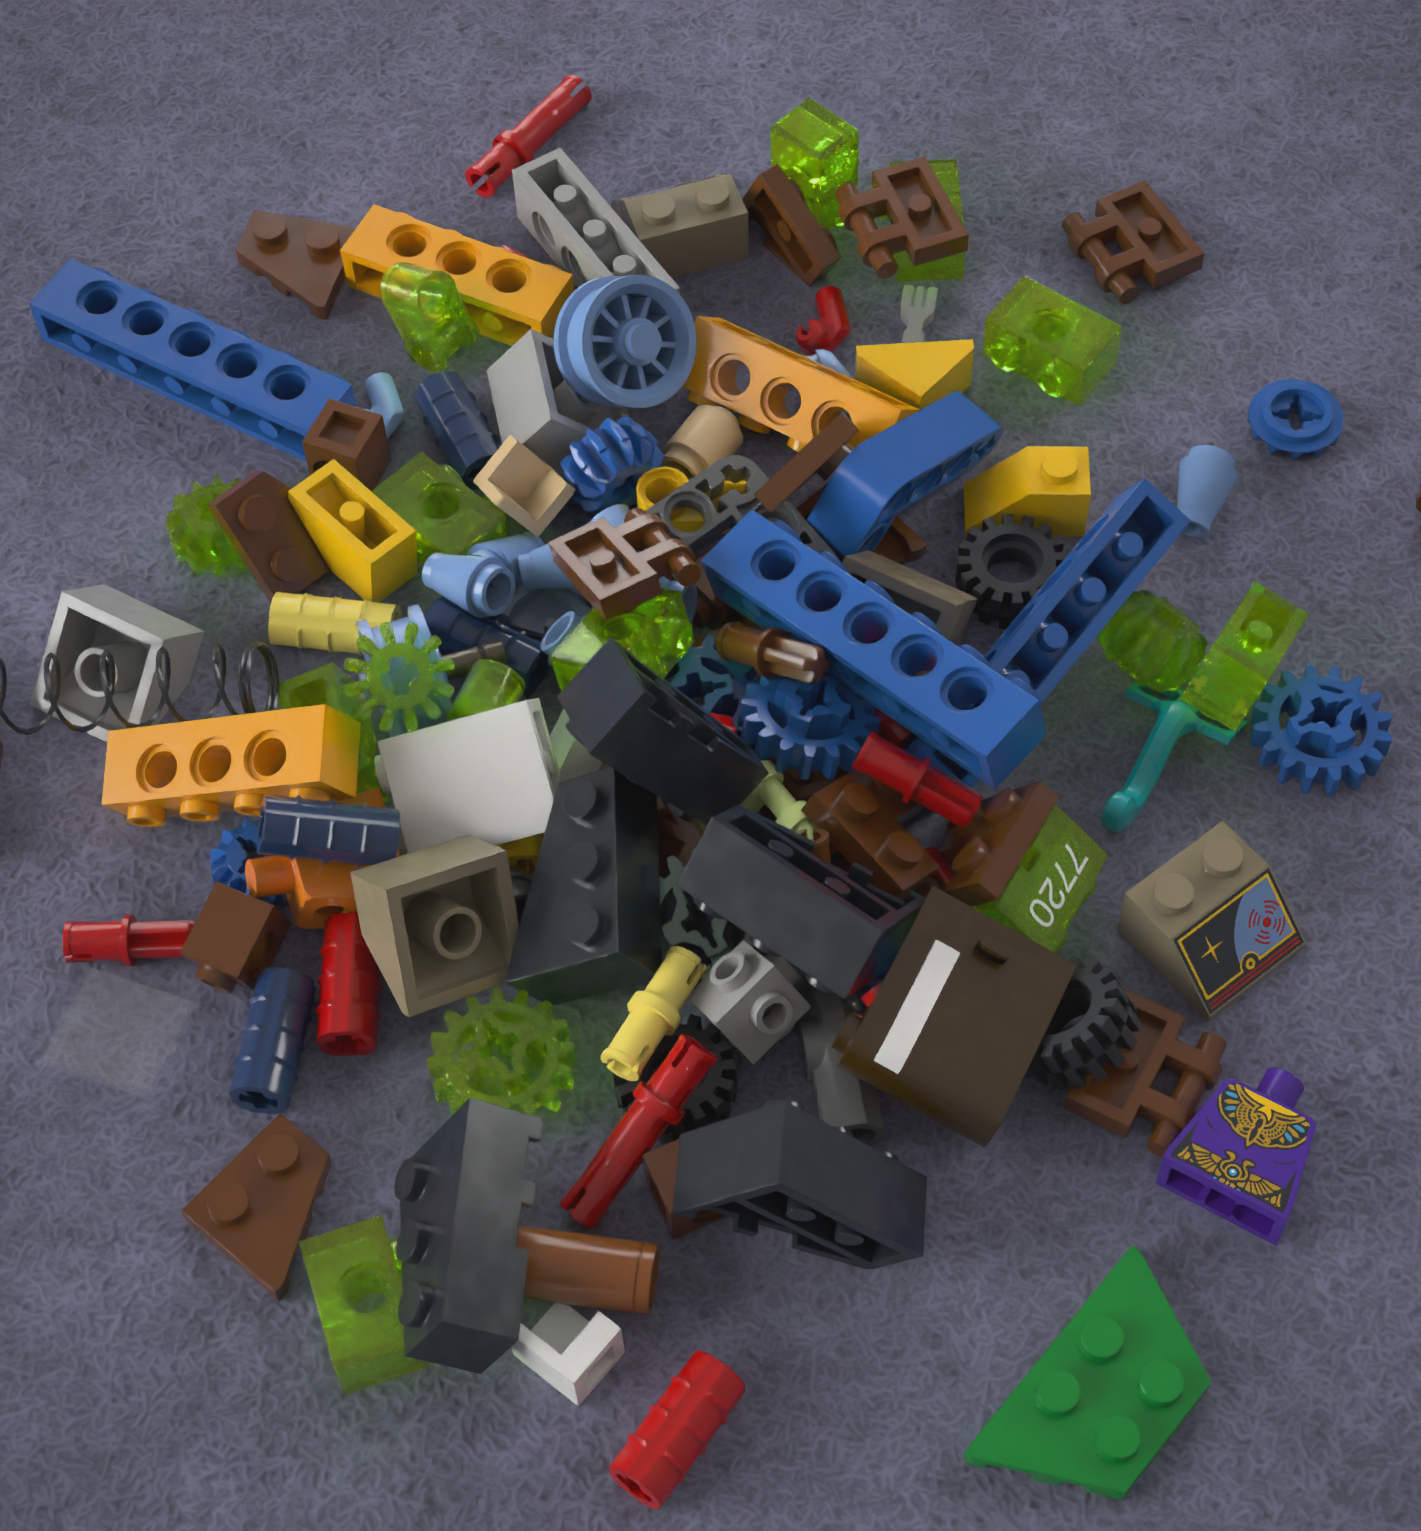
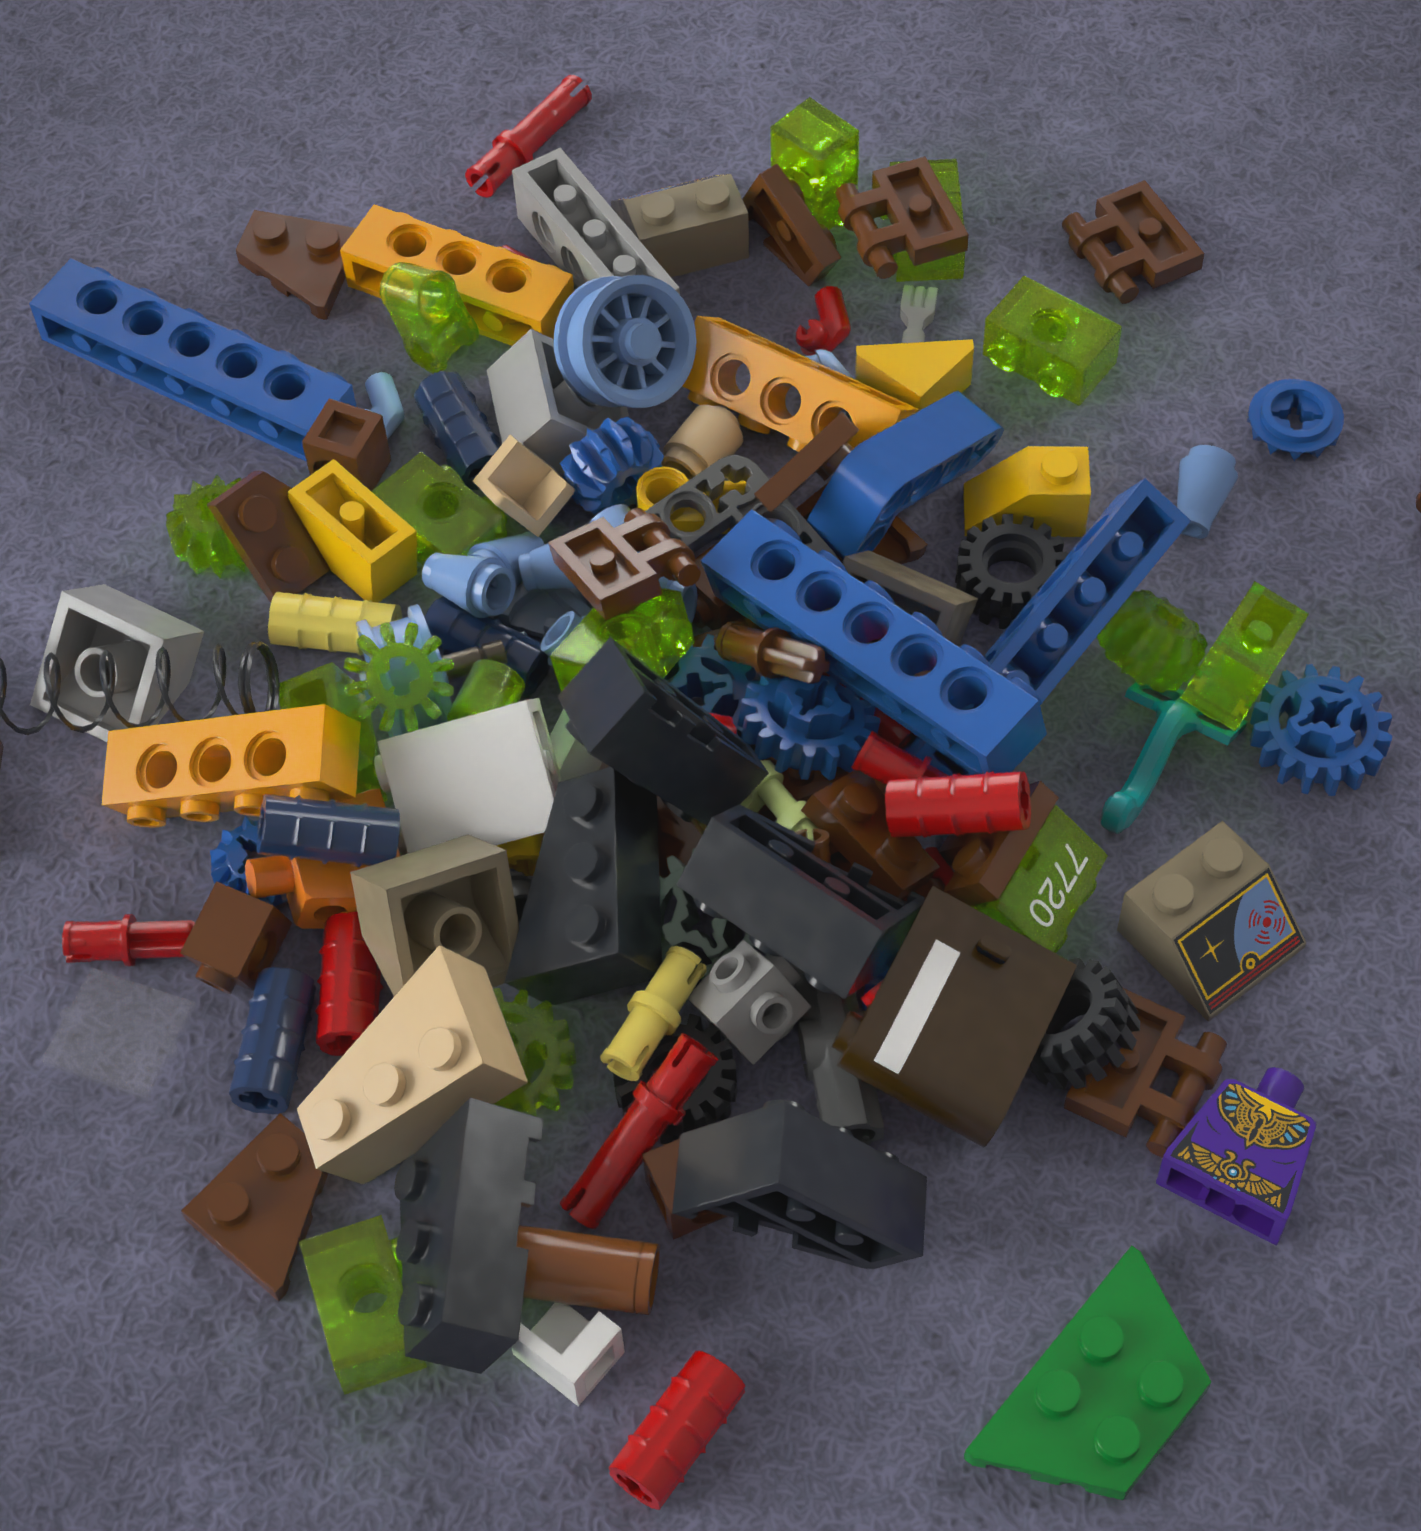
(412, 1071): none -> tan wedge
(958, 804): none -> red axle

